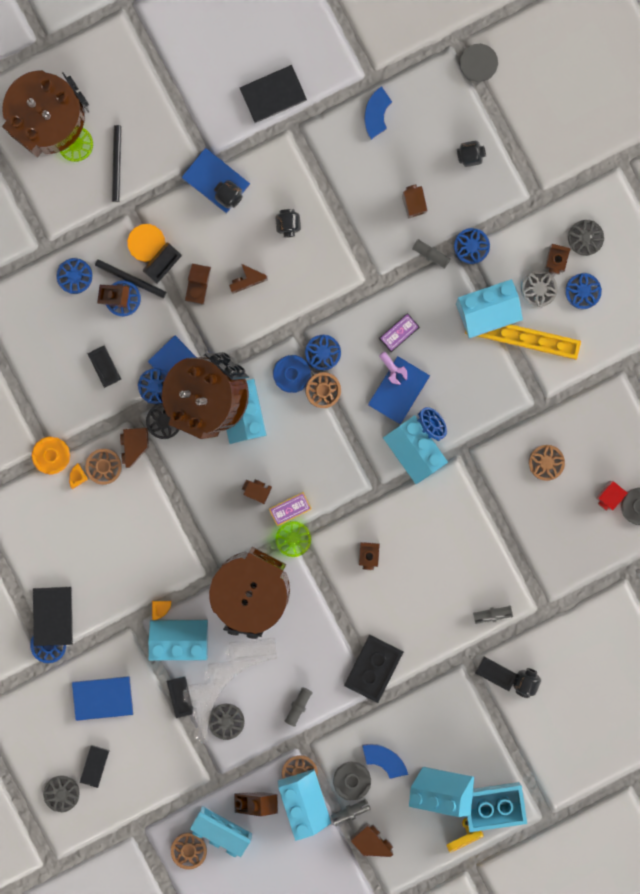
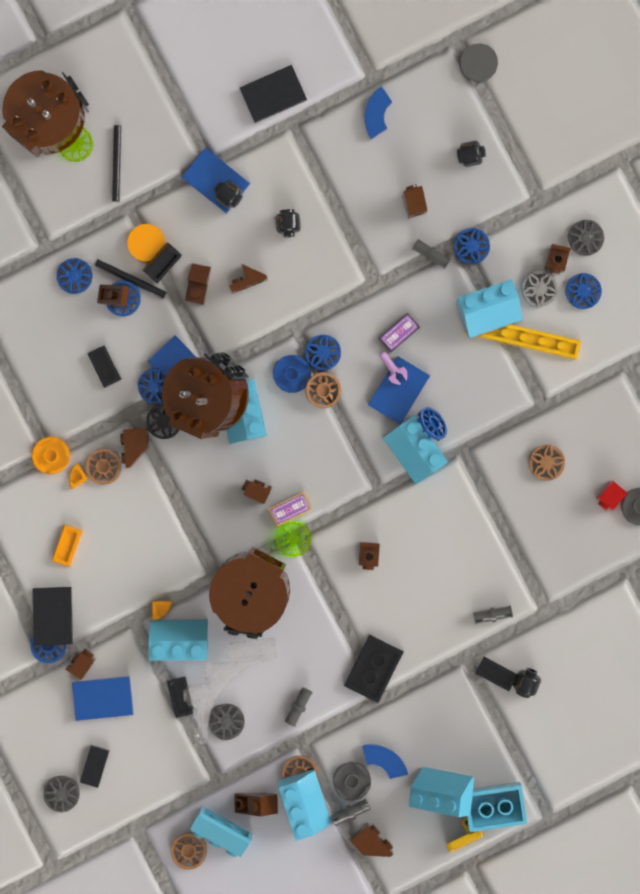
(67, 545): none -> light orange tile
(81, 663): none -> reddish brown brick

